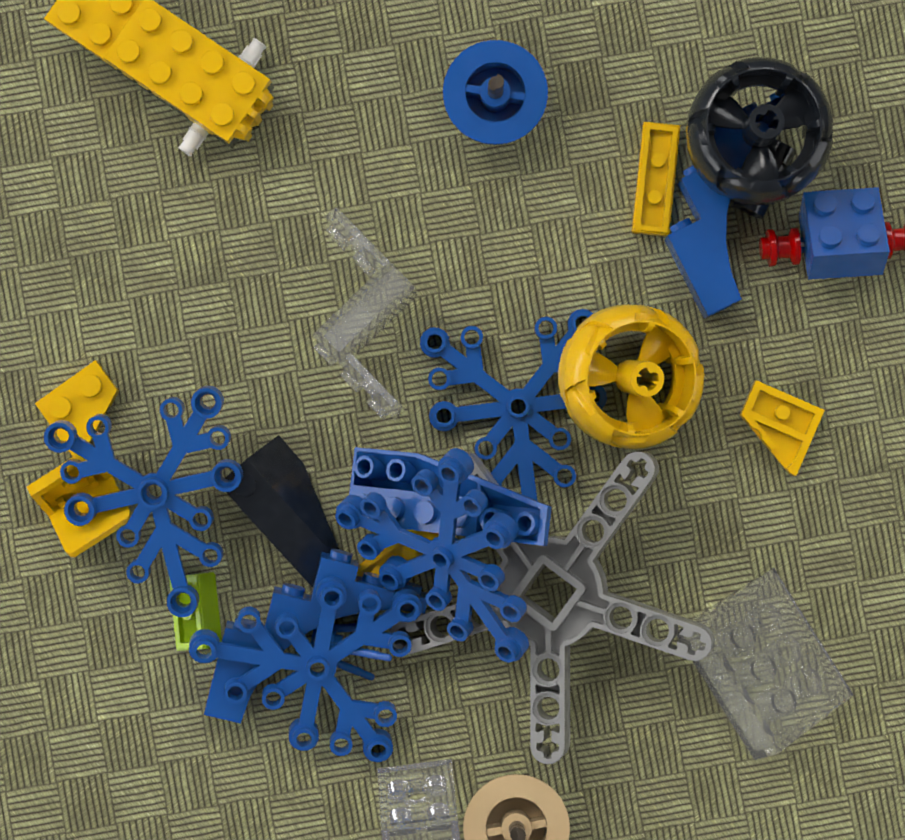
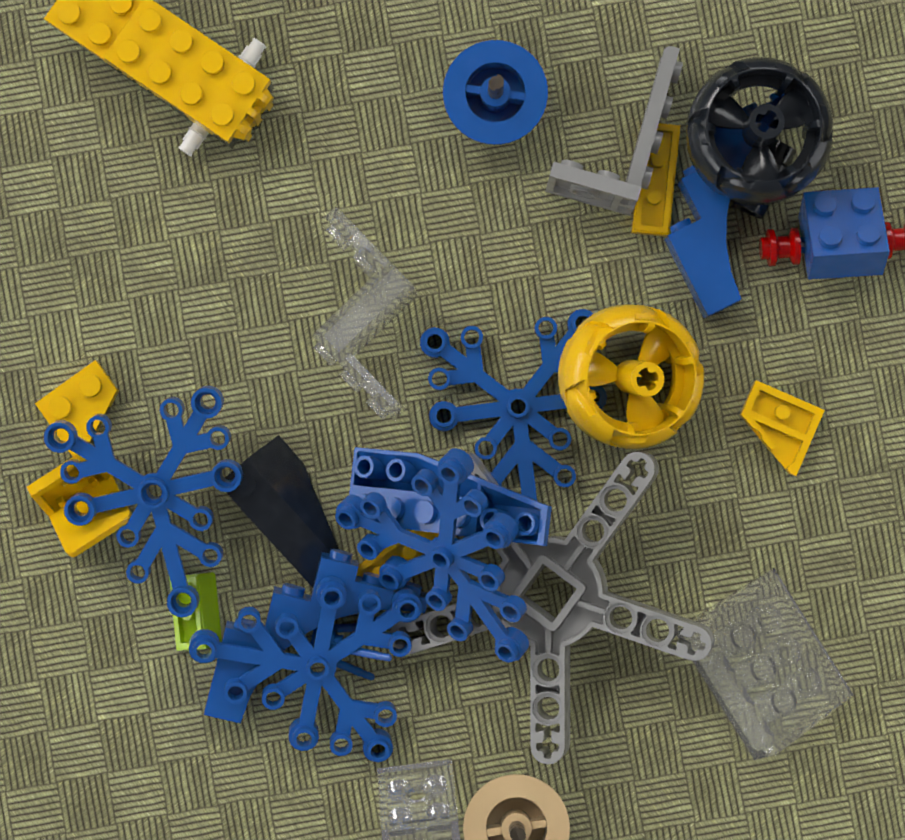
(605, 188): none -> light grey bracket

